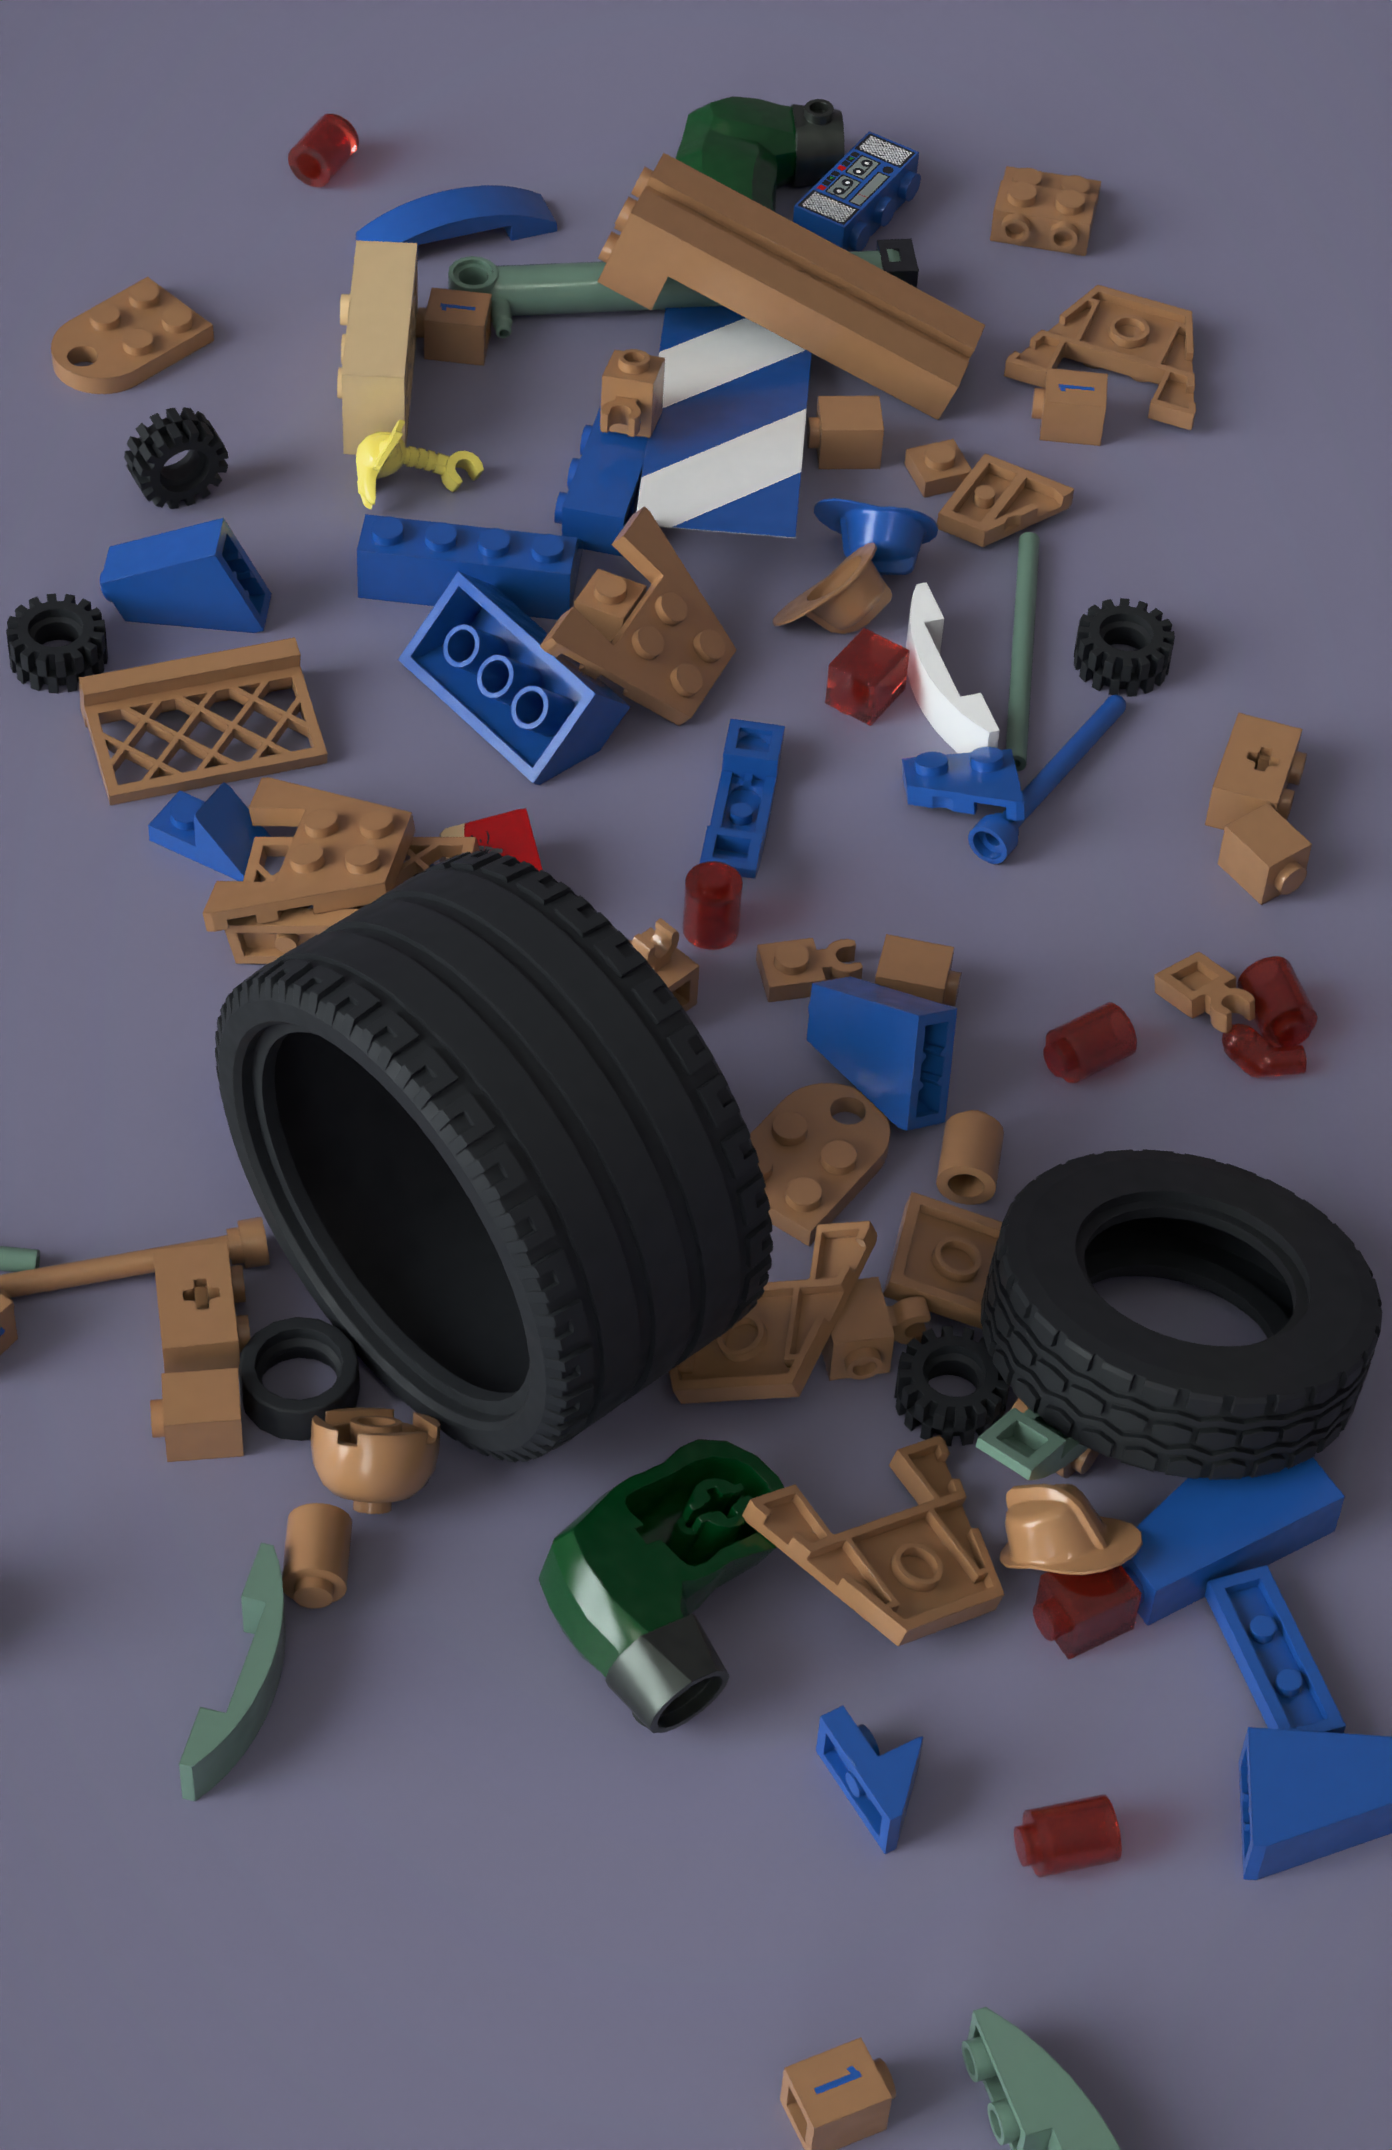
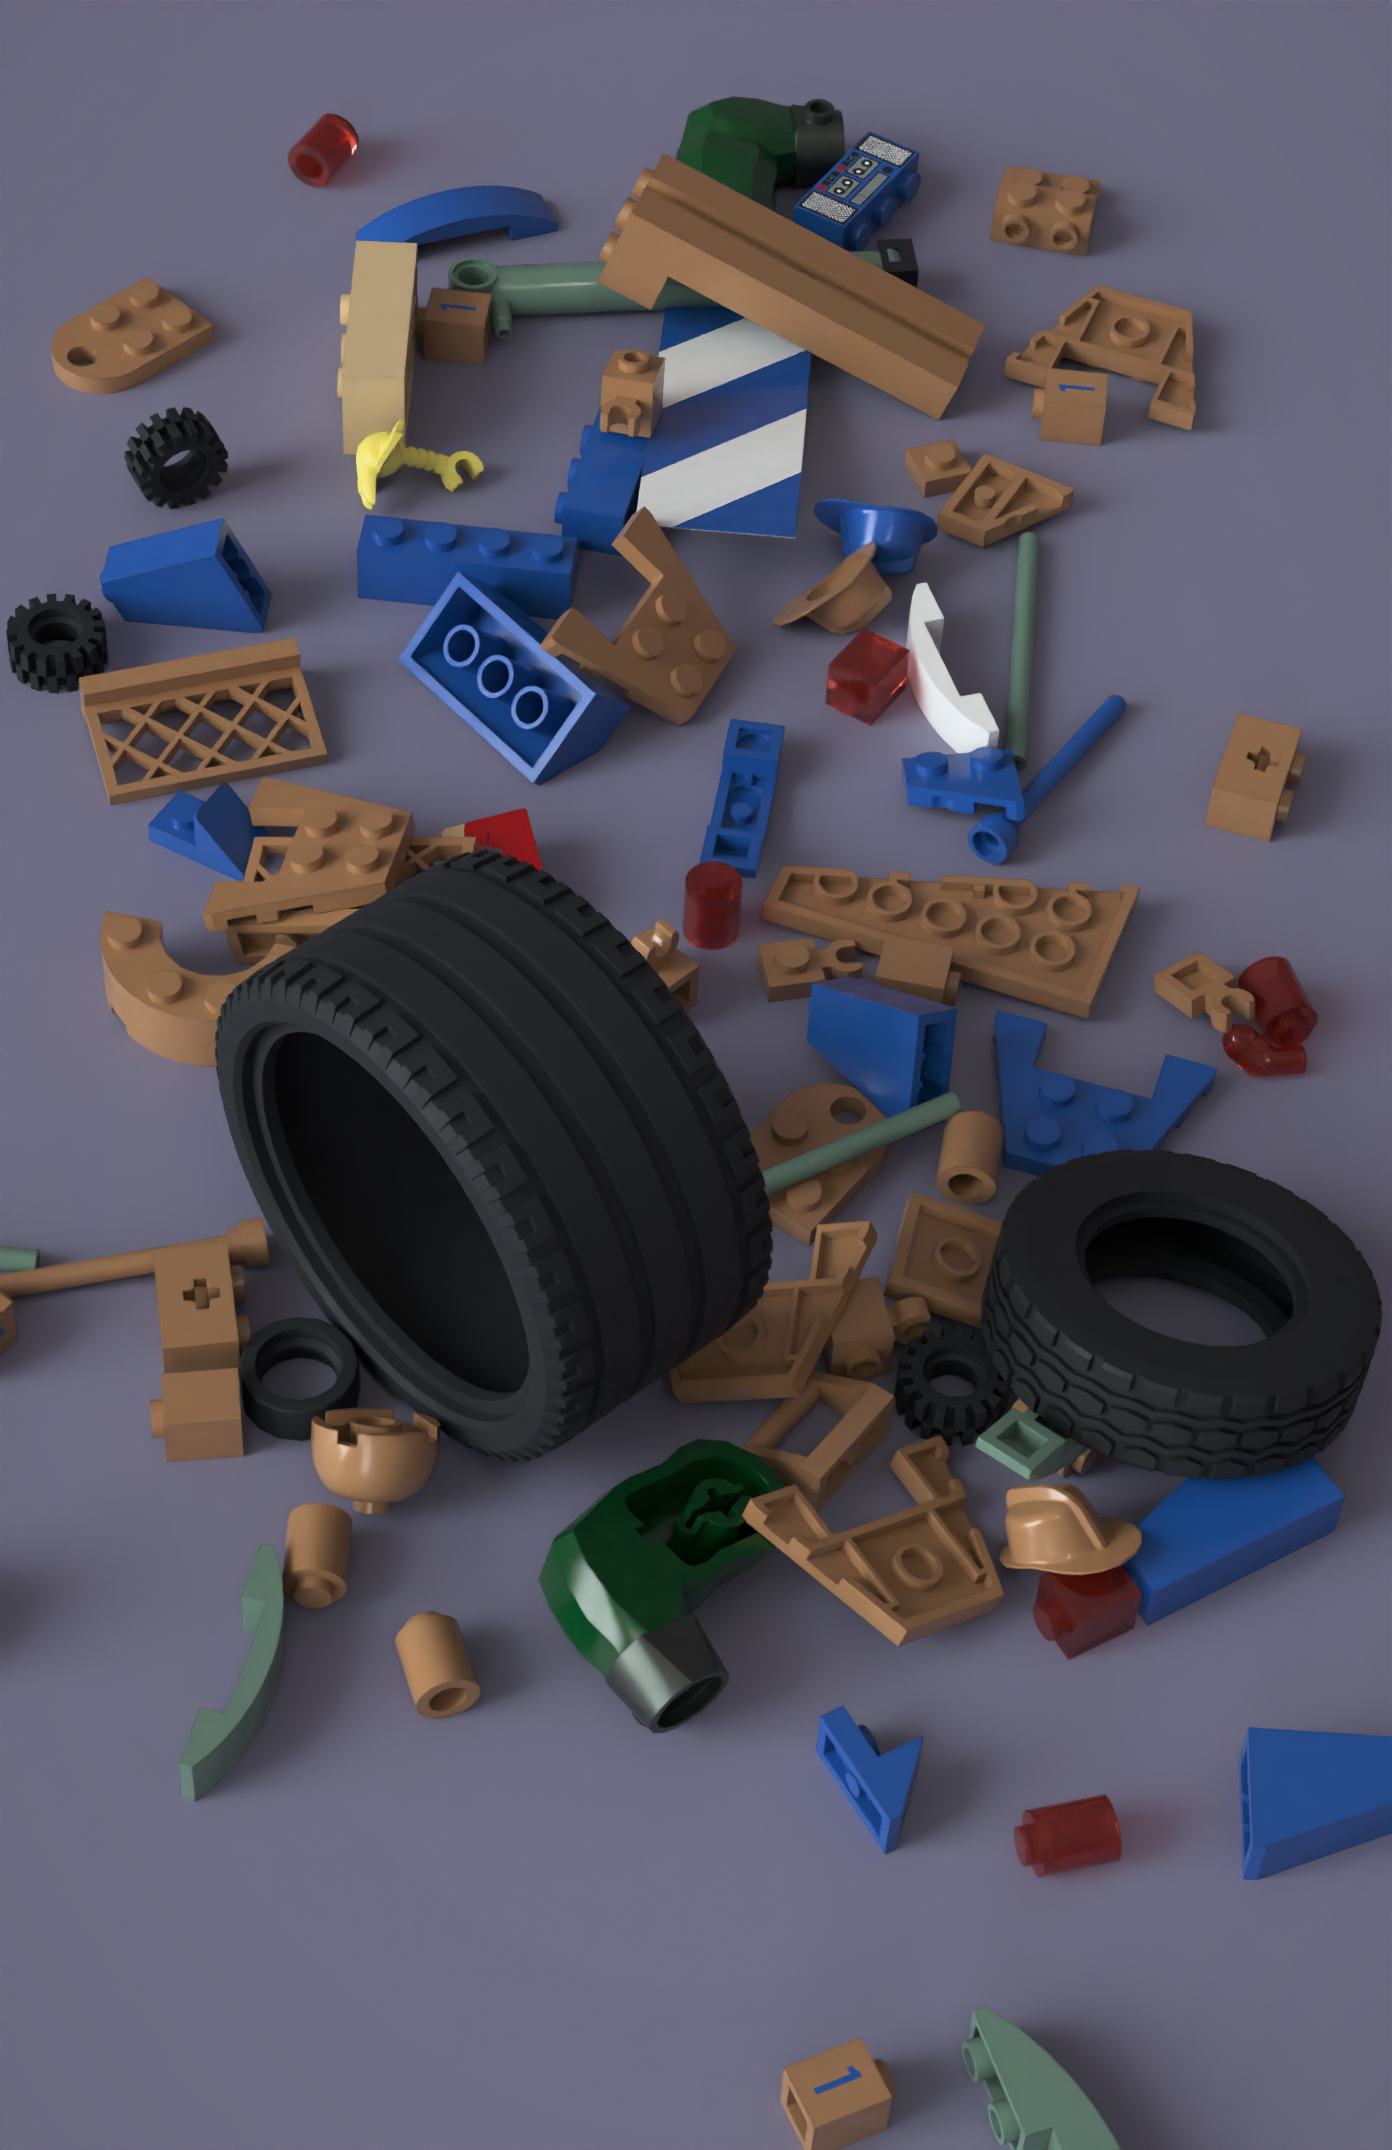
(157, 999): none -> medium nougat brick
(437, 1665): none -> medium nougat brick
(609, 601): medium nougat brick -> none
(820, 1475): none -> medium nougat tile
(847, 432): medium nougat brick -> none
(861, 1142): none -> sand green piece
(1003, 931): none -> medium nougat wing
(1064, 1118): none -> blue wing
(1090, 1043): clear red brick -> none
(1129, 627): black tyre -> none
(1264, 854): medium nougat brick -> none
(1272, 1652): blue plate -> none

